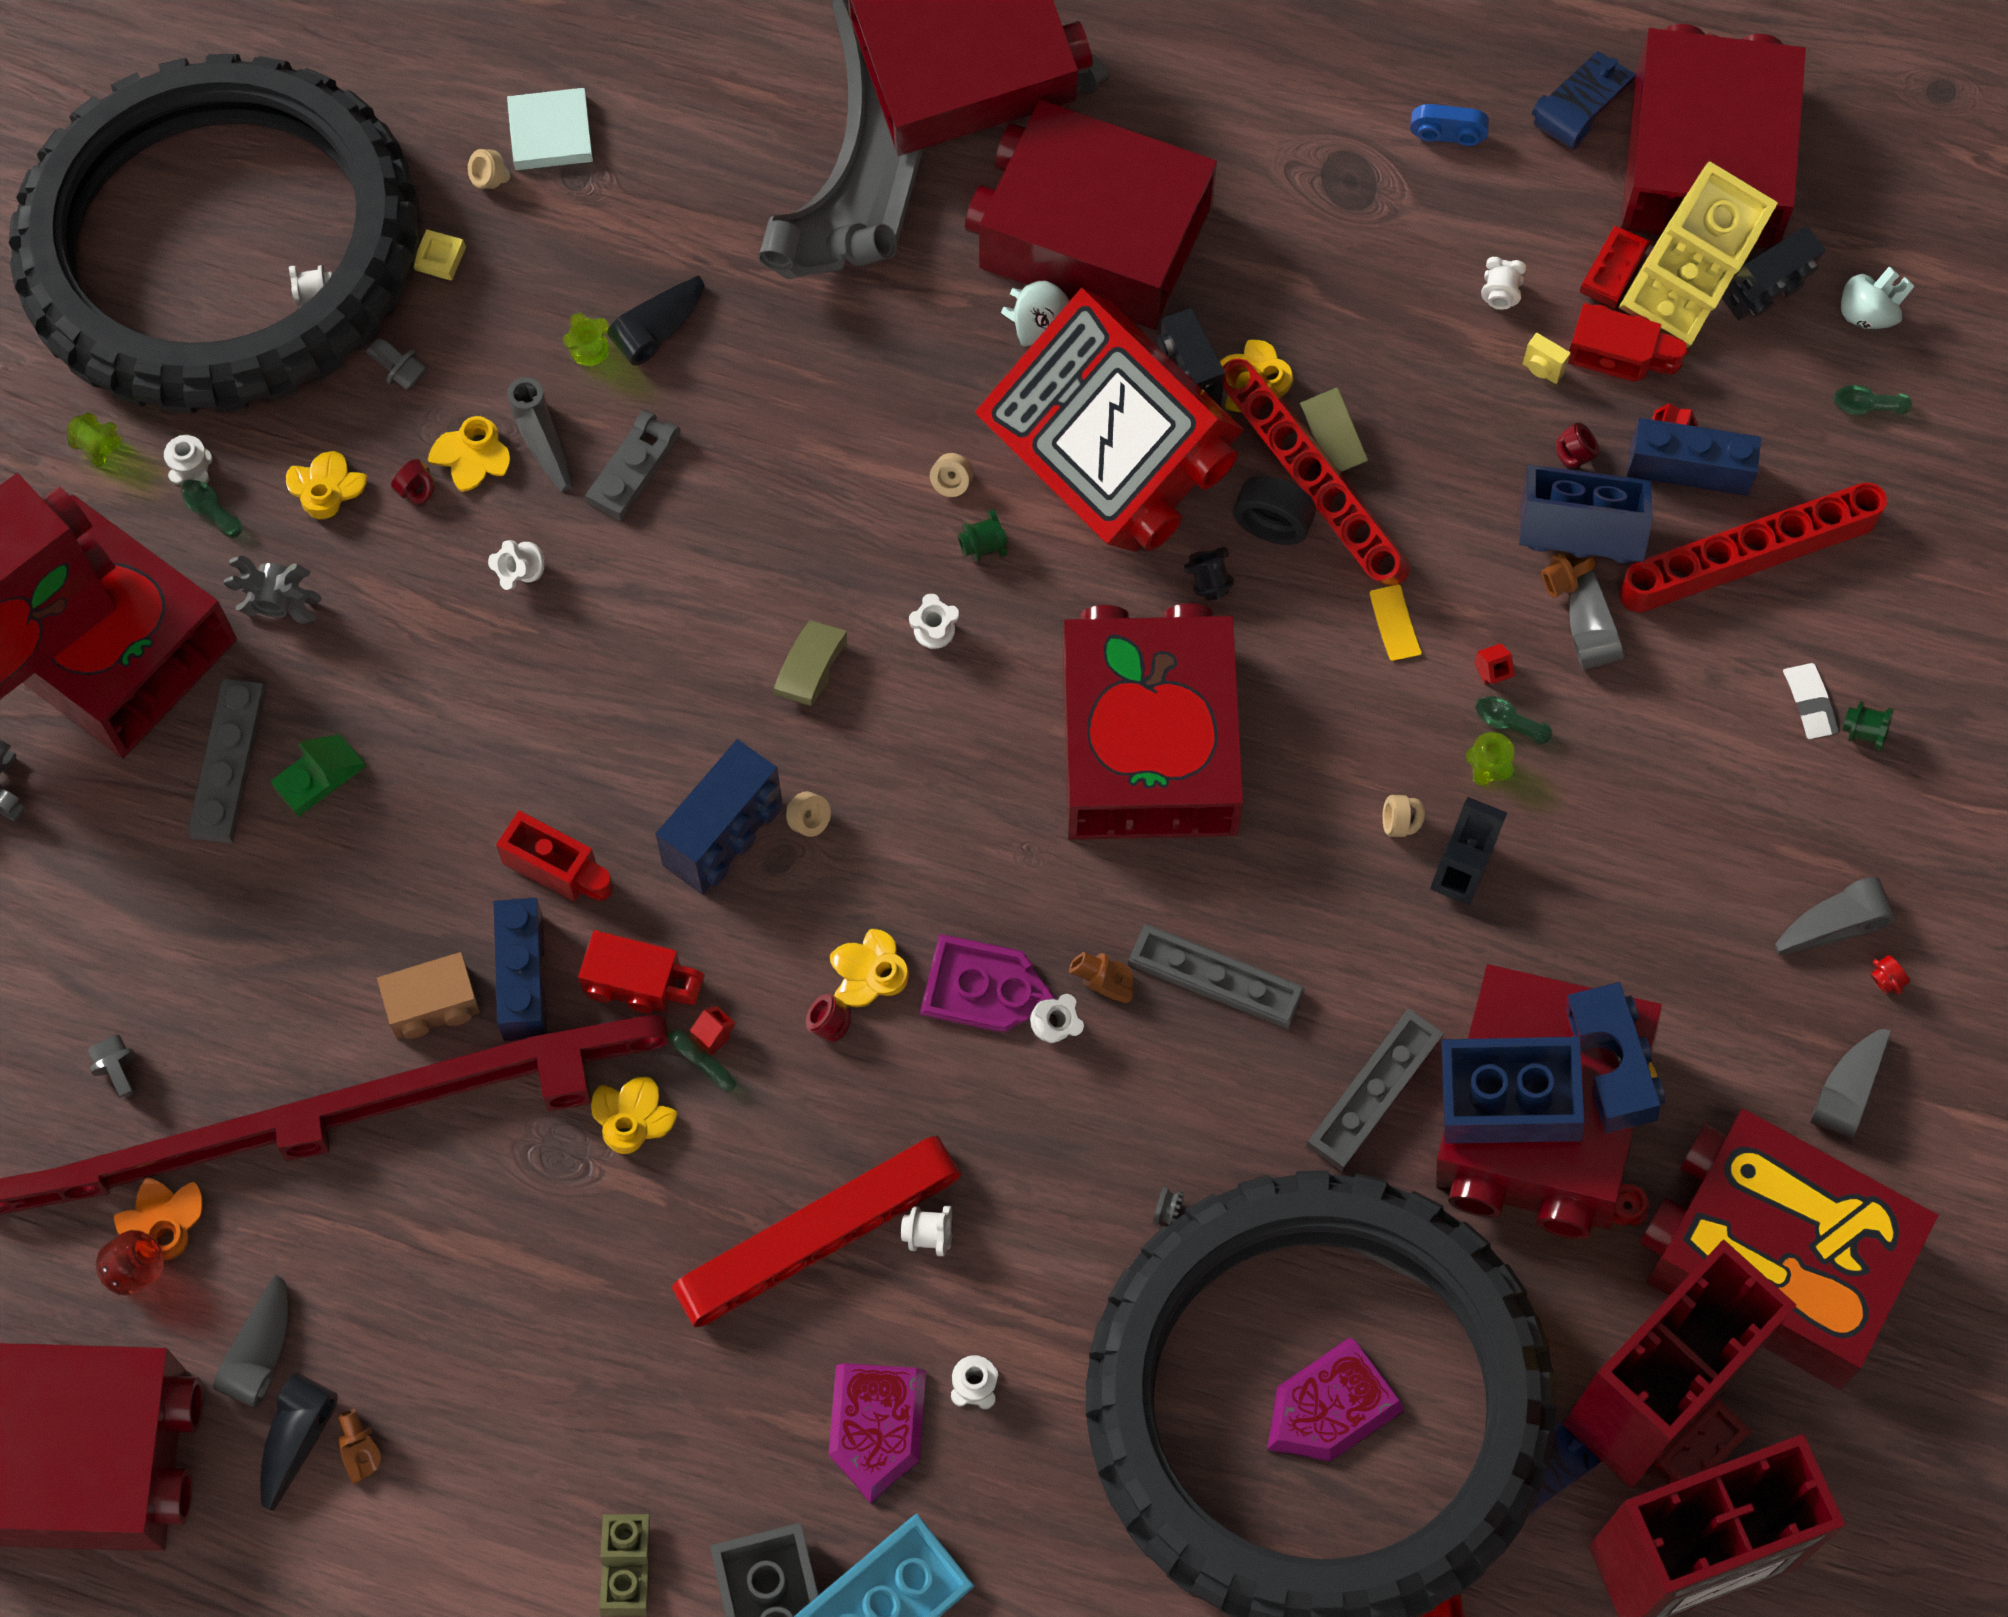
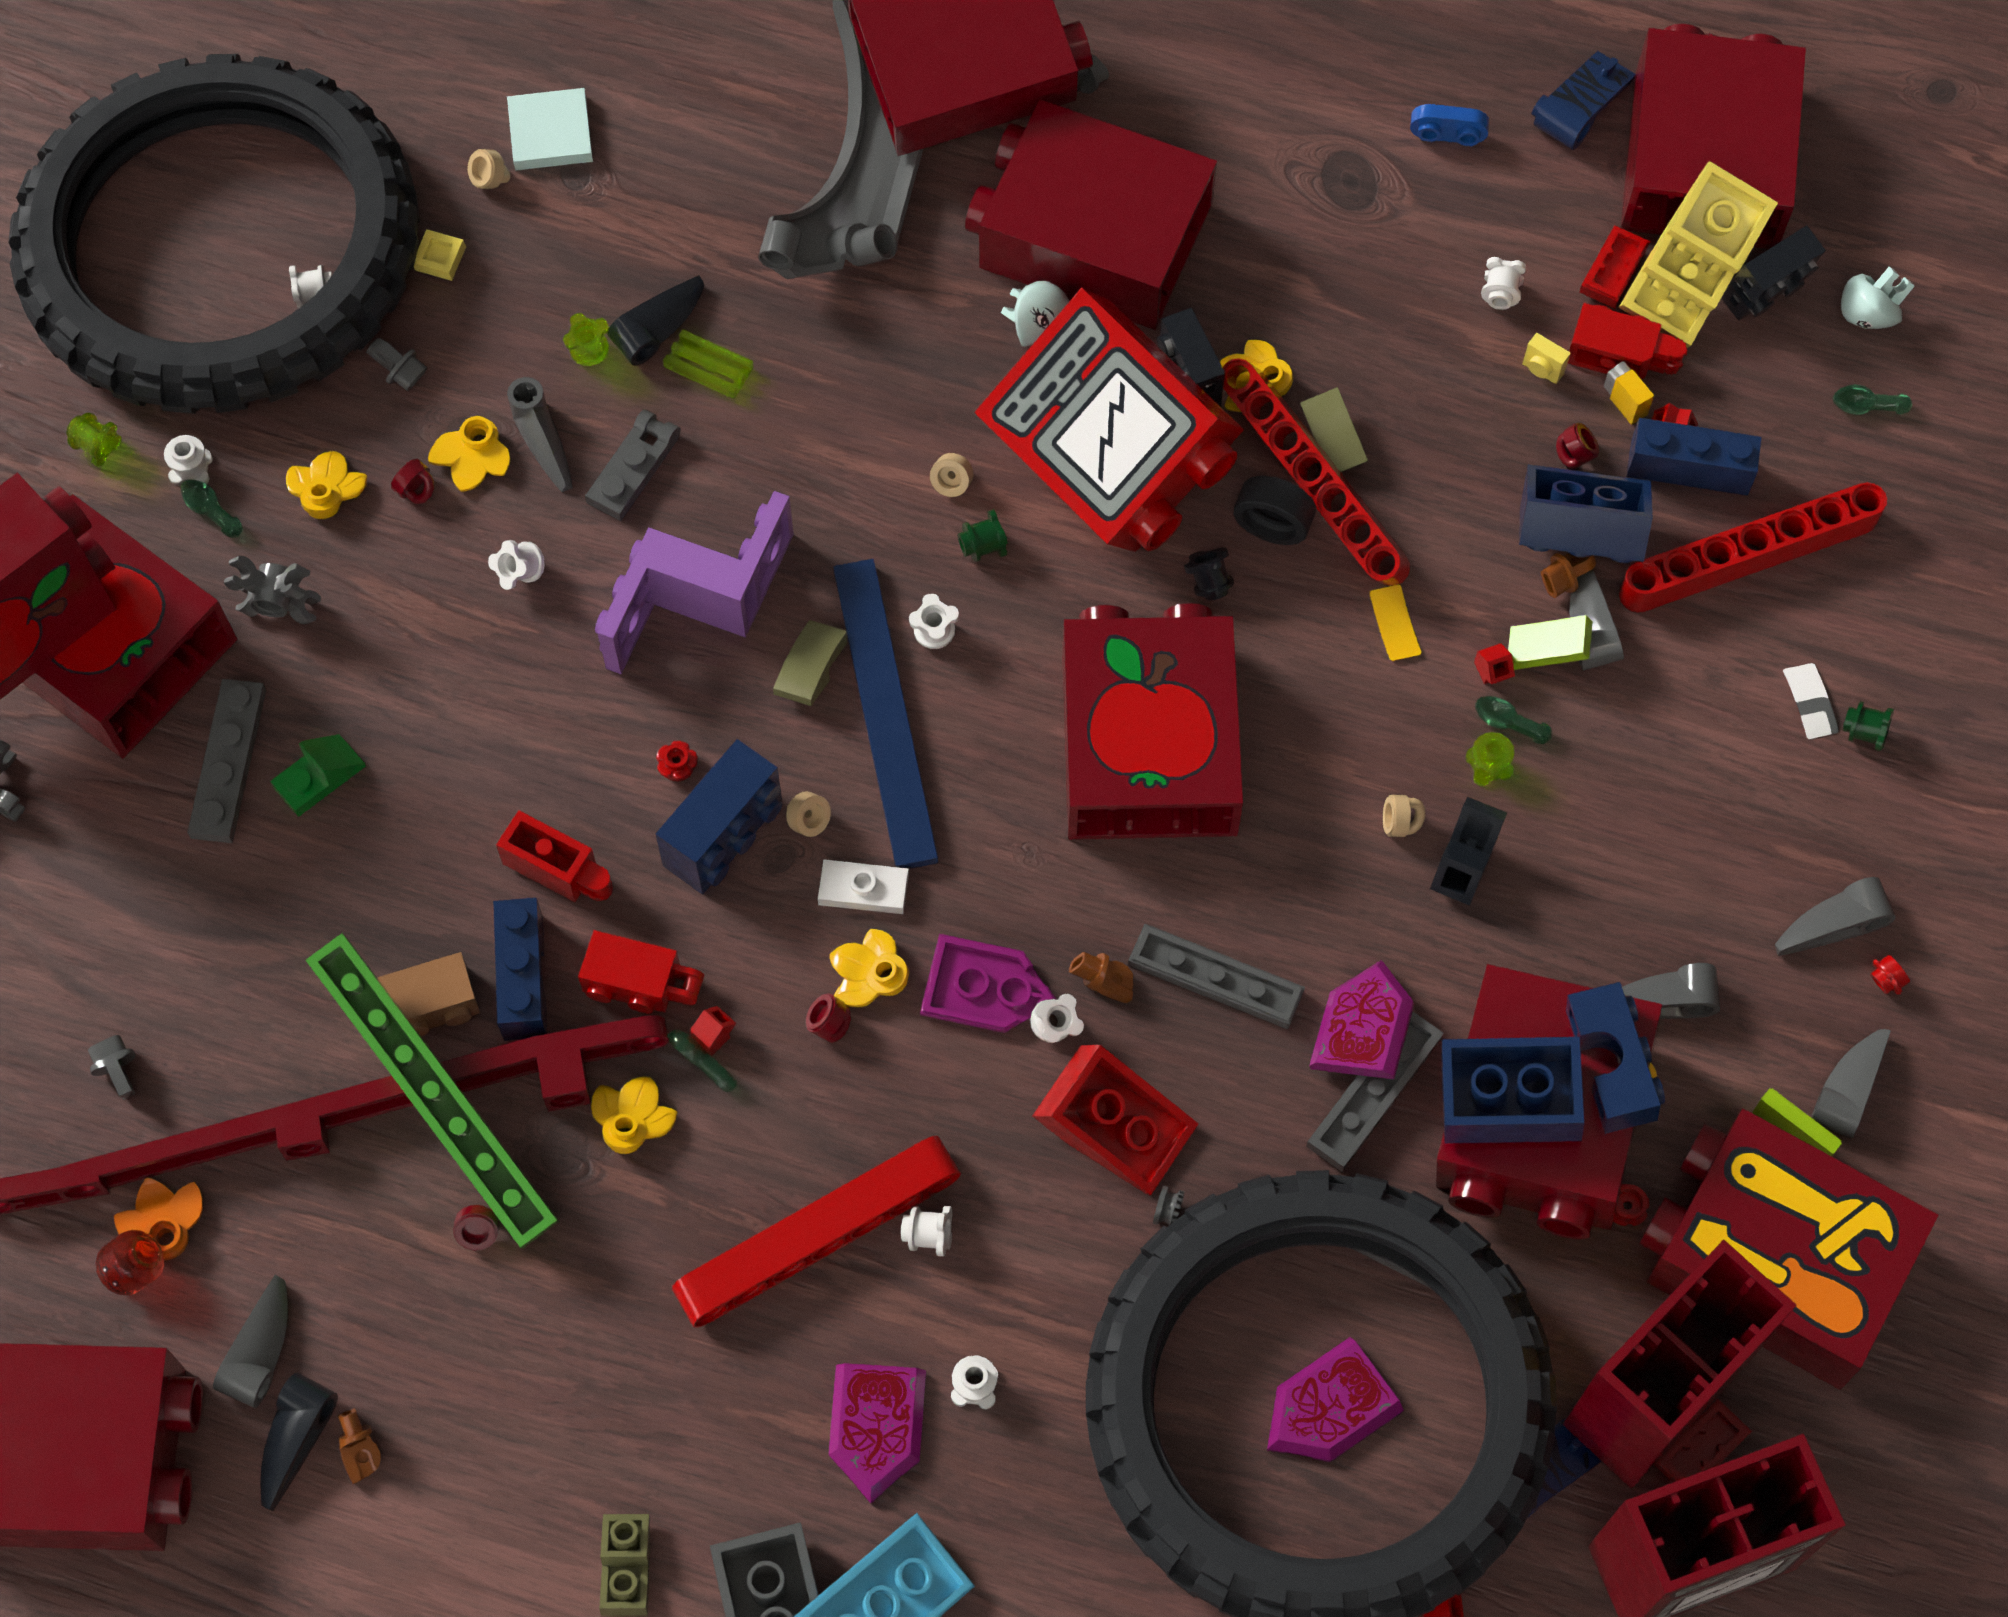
(432, 1090): none -> bright green brick
(476, 1227): none -> dark red tile
(676, 771): none -> red plate
(694, 582): none -> medium lavender bracket
(714, 351): none -> clear neon green tile
(863, 886): none -> white plate
(885, 715): none -> dark blue tile
(1115, 1118): none -> red slope
(1364, 1025): none -> magenta tile
(1550, 642): none -> tile
(1628, 392): none -> yellow piece
(1683, 993): none -> dark grey piece
(1788, 1117): none -> lime tile

